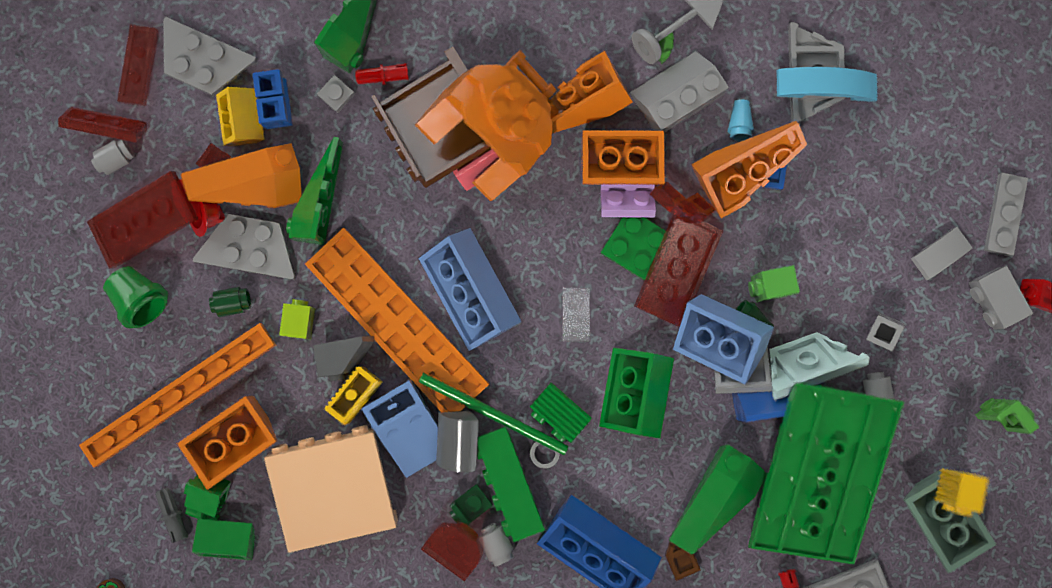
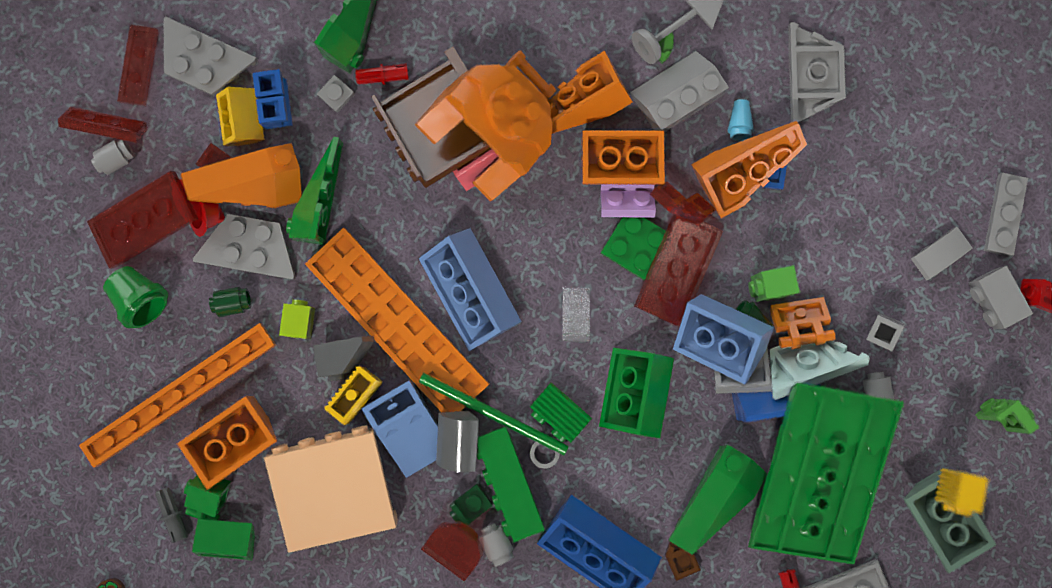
(802, 315): none -> orange plate
(827, 82): medium azure slope -> none

